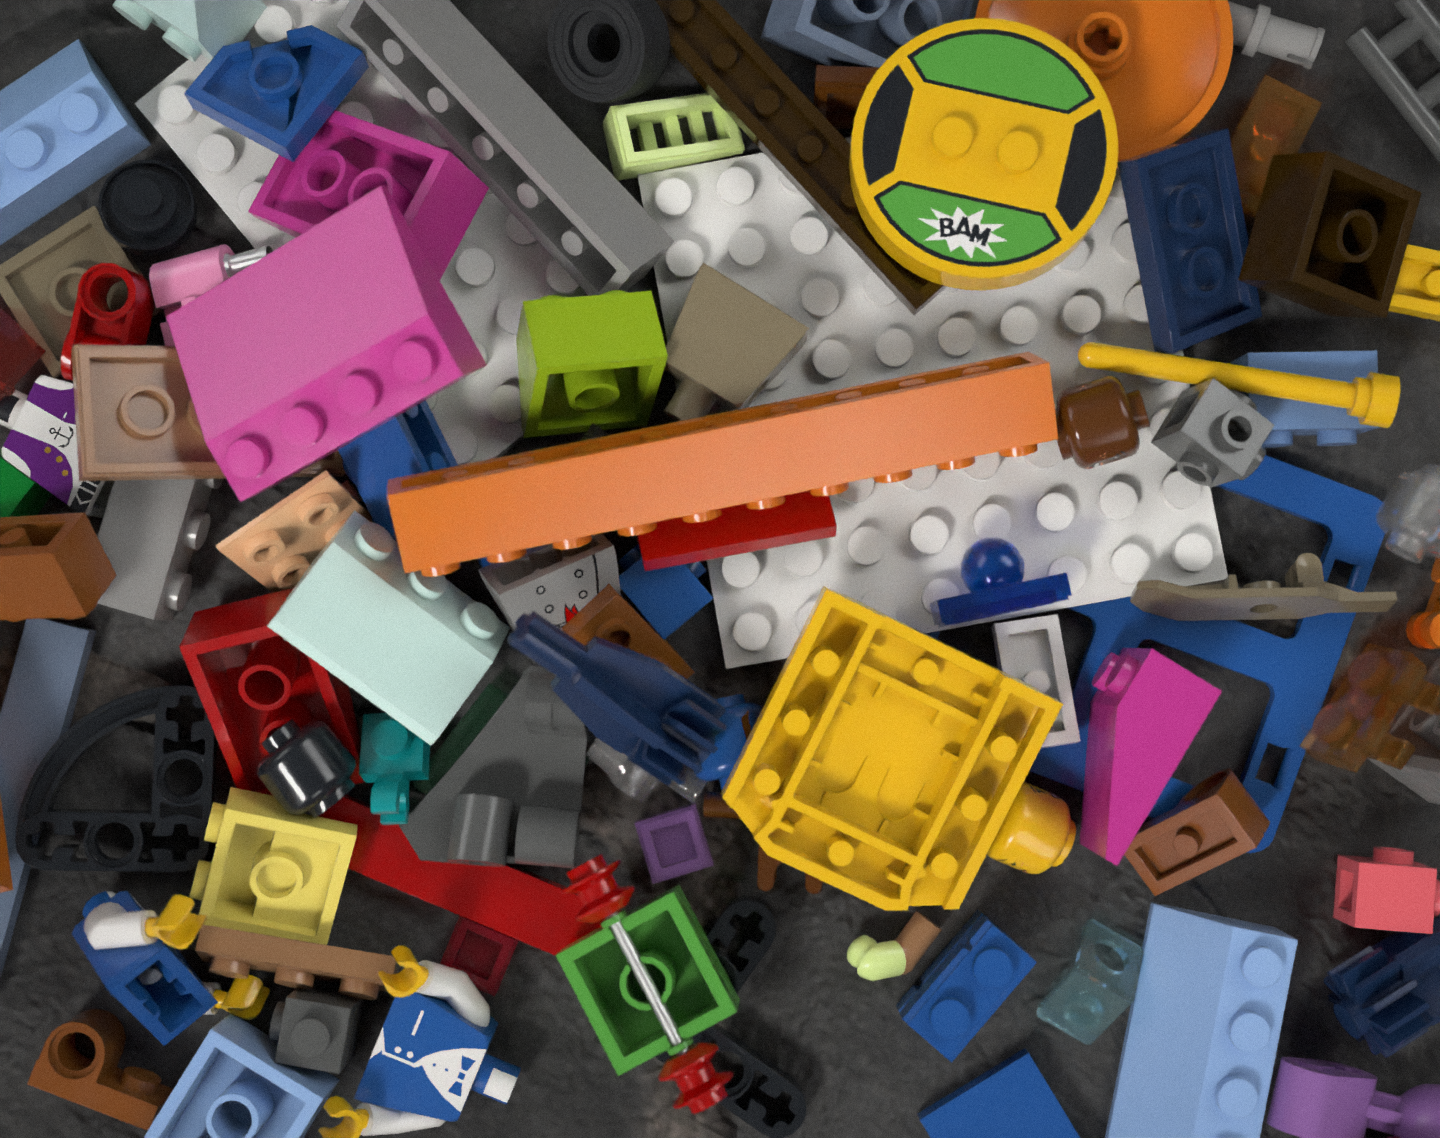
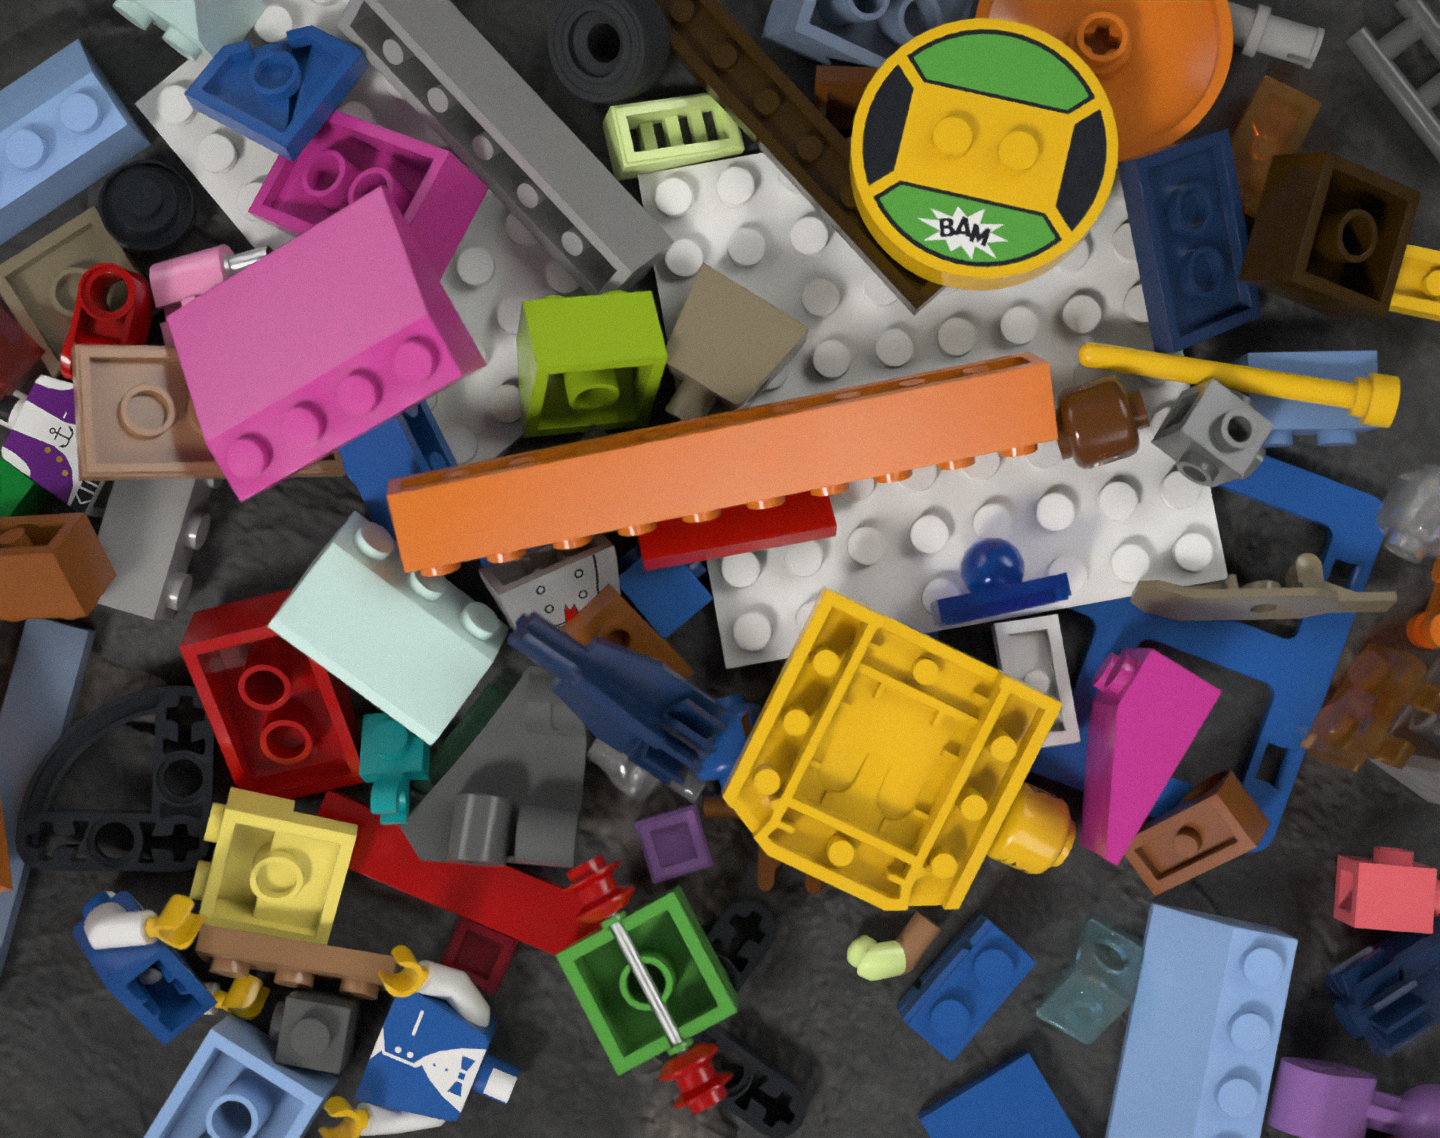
(98, 1083): dark orange plate -> none
(291, 534): light nougat hinge -> none
(306, 767): black head -> none

